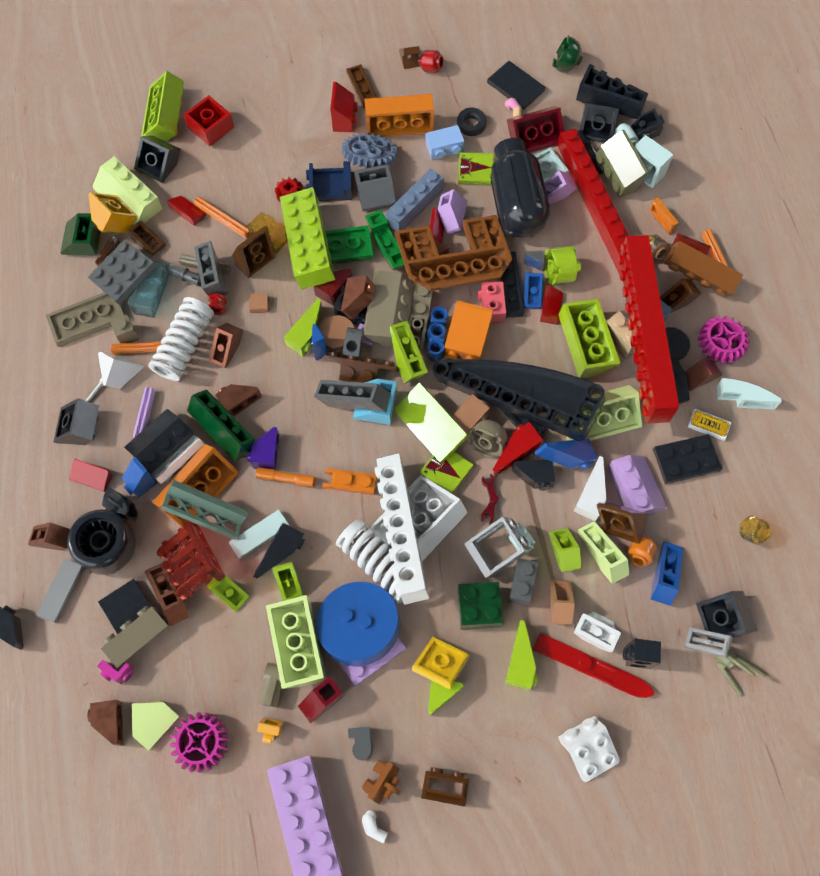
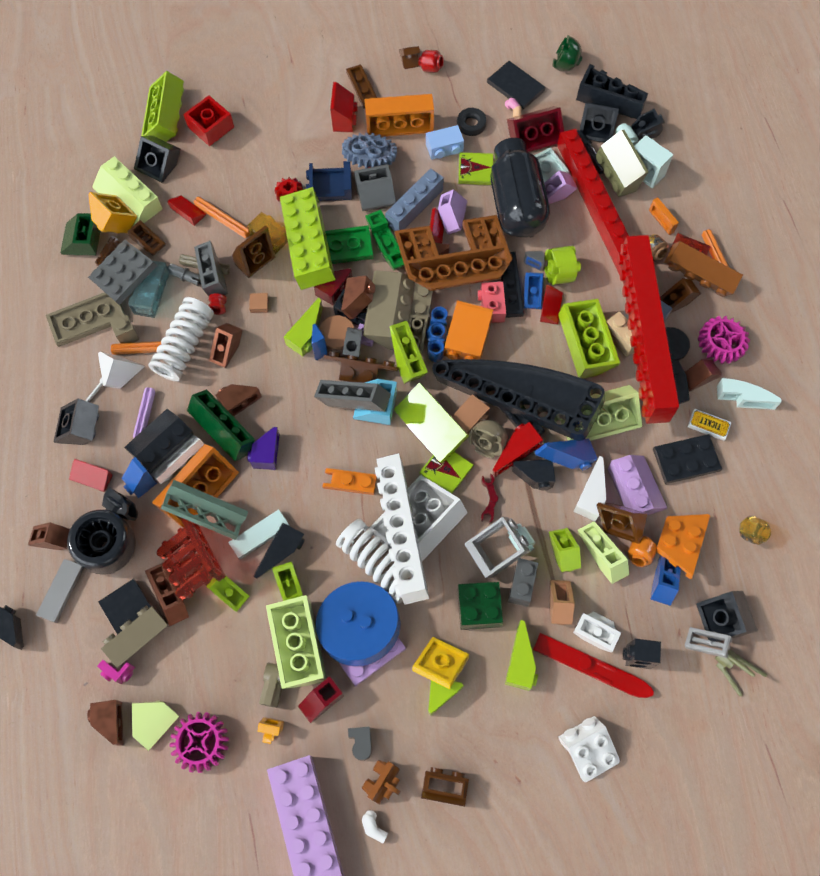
(273, 475): orange piece -> none
(683, 540): none -> orange wing

